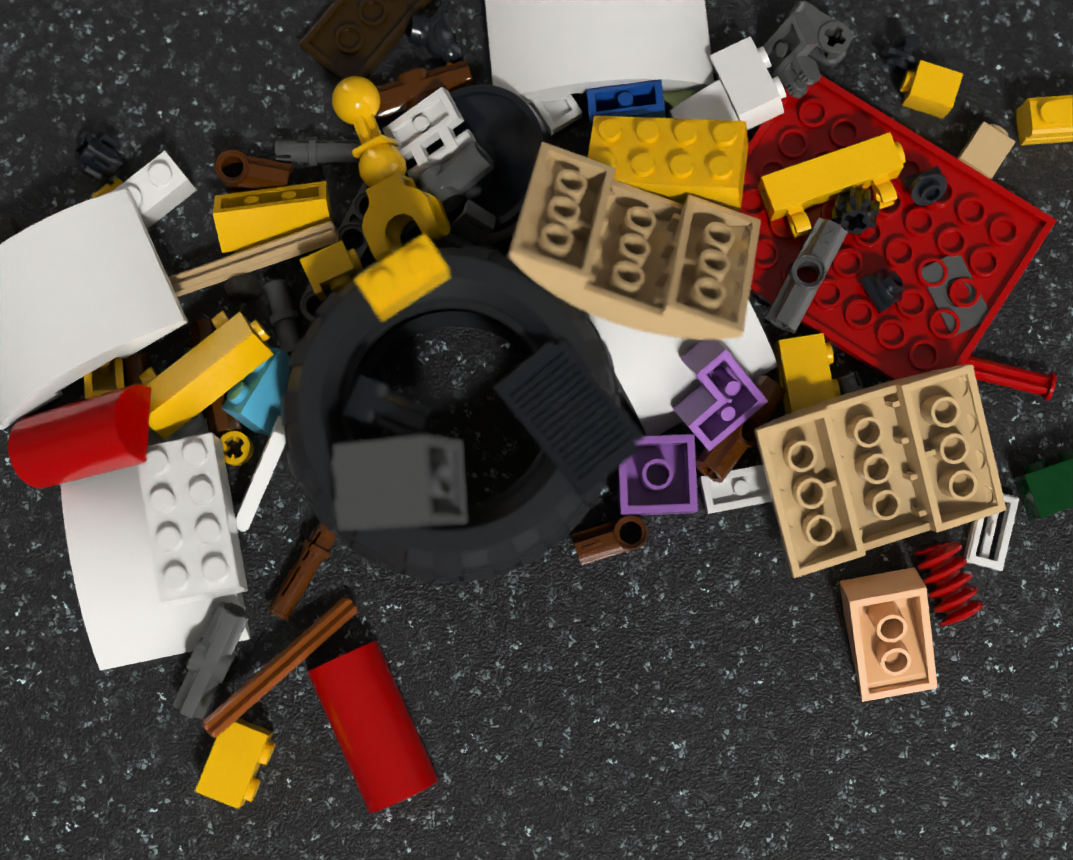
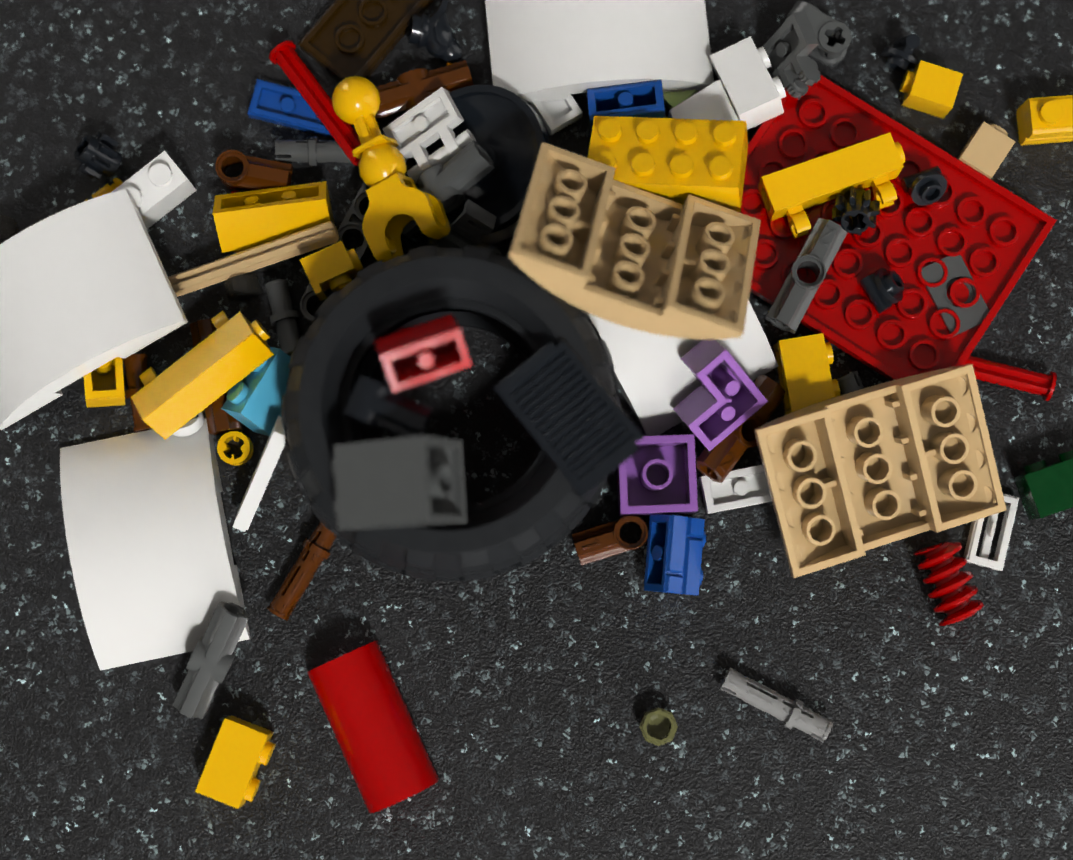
(82, 438): red brick -> none
(191, 521): white brick -> none
(279, 667): dark orange axle -> none
(284, 107): none -> blue tile
(315, 96): none -> red axle
(403, 277): yellow brick -> none
(423, 353): none -> red brick
(658, 726): none -> olive tile
(674, 554): none -> blue brick
(777, 705): none -> light grey pin
(889, 633): light nougat slope -> none

